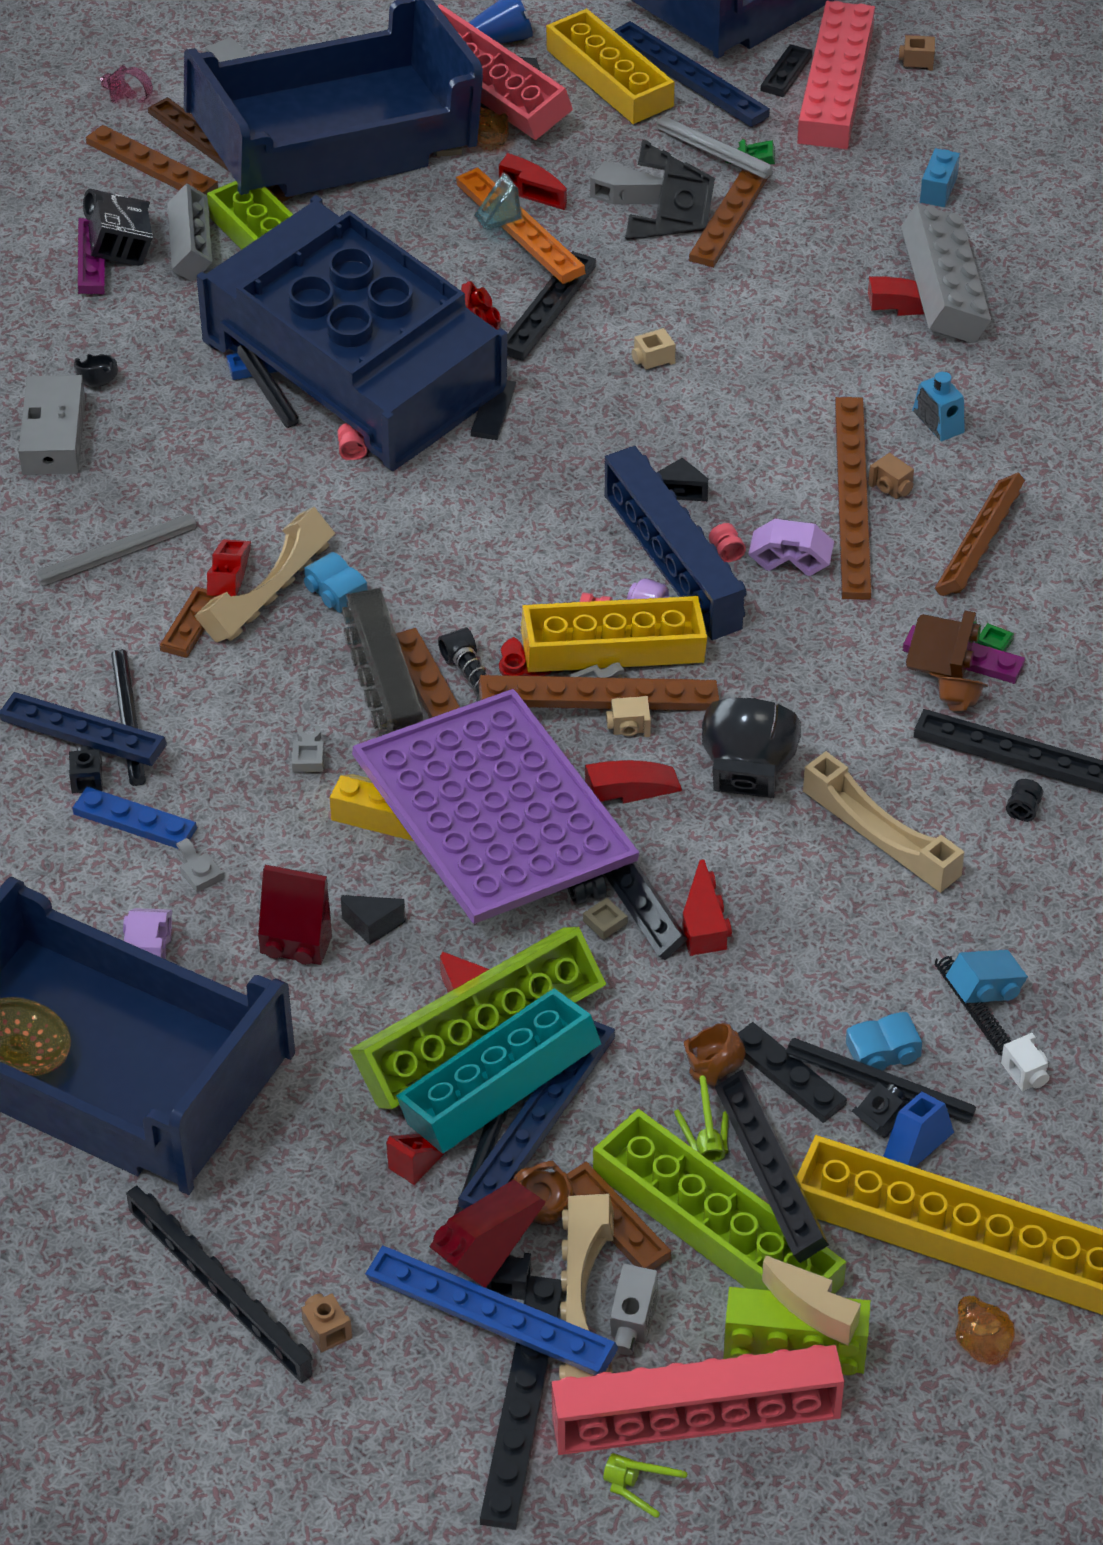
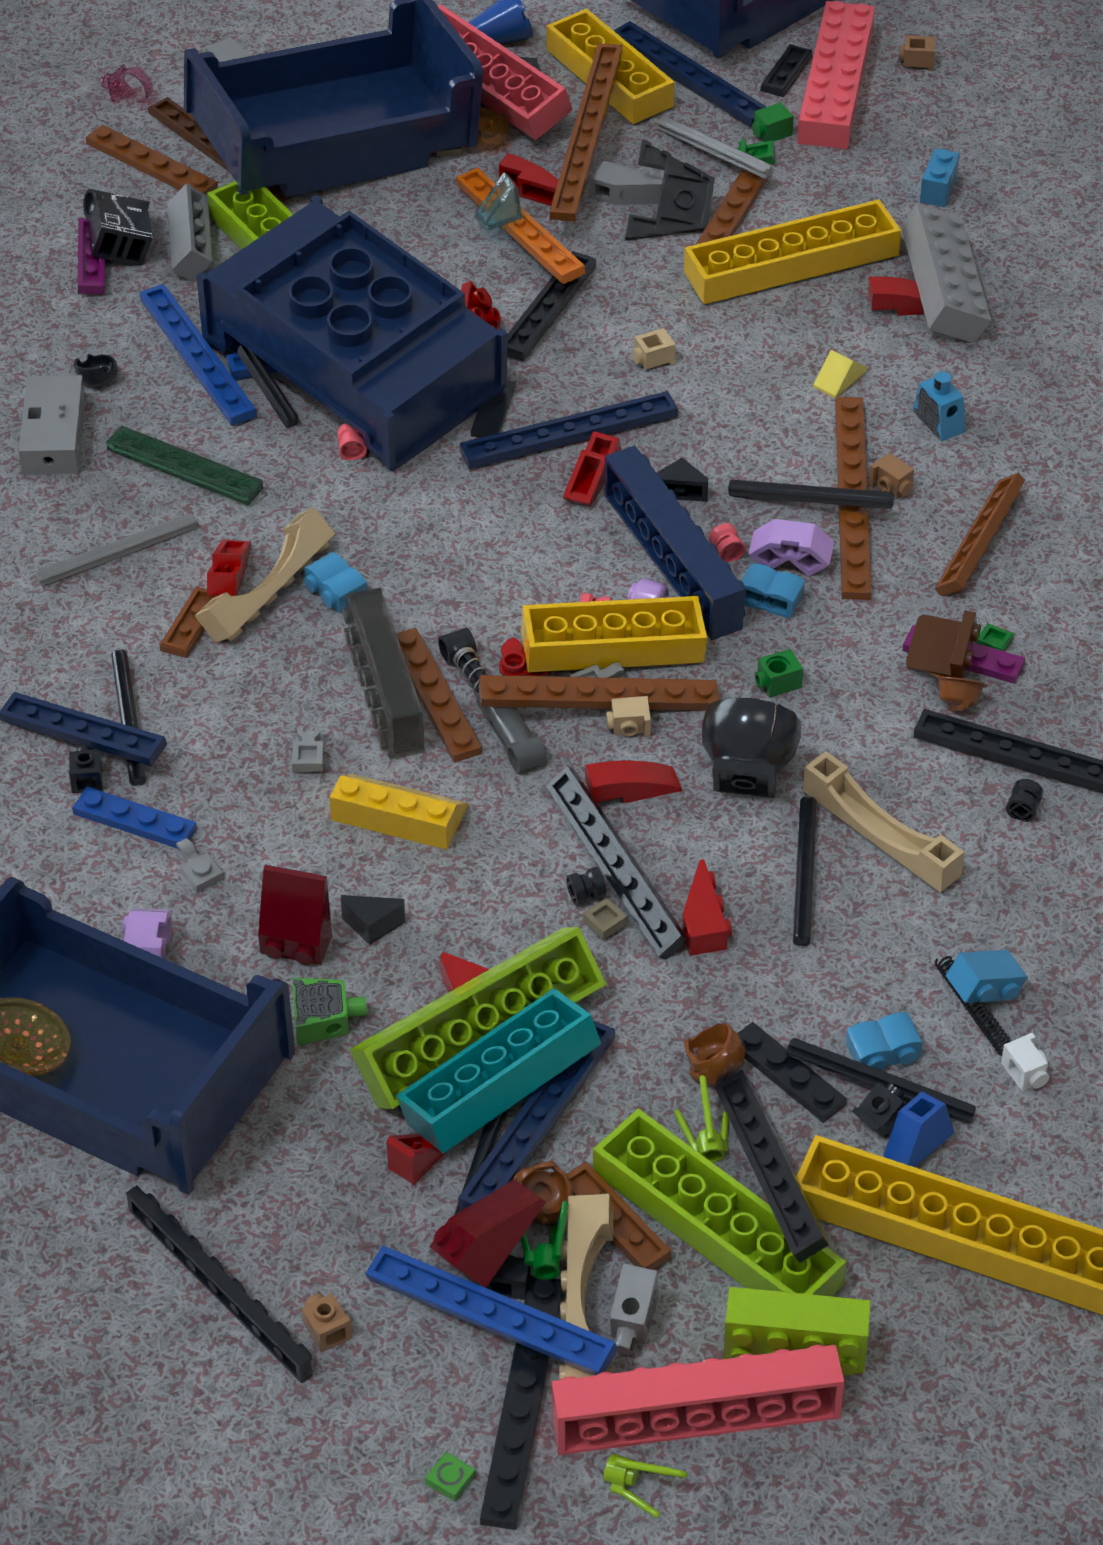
(185, 465): none -> clear green plate
(198, 355): none -> blue plate
(323, 1009): none -> torso
(450, 1476): none -> bright green tile
(494, 805): medium lavender plate -> none
(547, 1256): none -> green plant
(567, 429): none -> dark blue plate
(586, 133): none -> dark orange plate
(589, 470): none -> red slope
(772, 590): none -> dark azure brick
(773, 123): none -> green brick
(779, 673): none -> green brick
(791, 251): none -> yellow brick
(804, 871): none -> black axle
(811, 494): none -> black axle
(811, 1299): tan slope -> none
(838, 374): none -> light yellow slope
(984, 1330): clear orange hair -> none

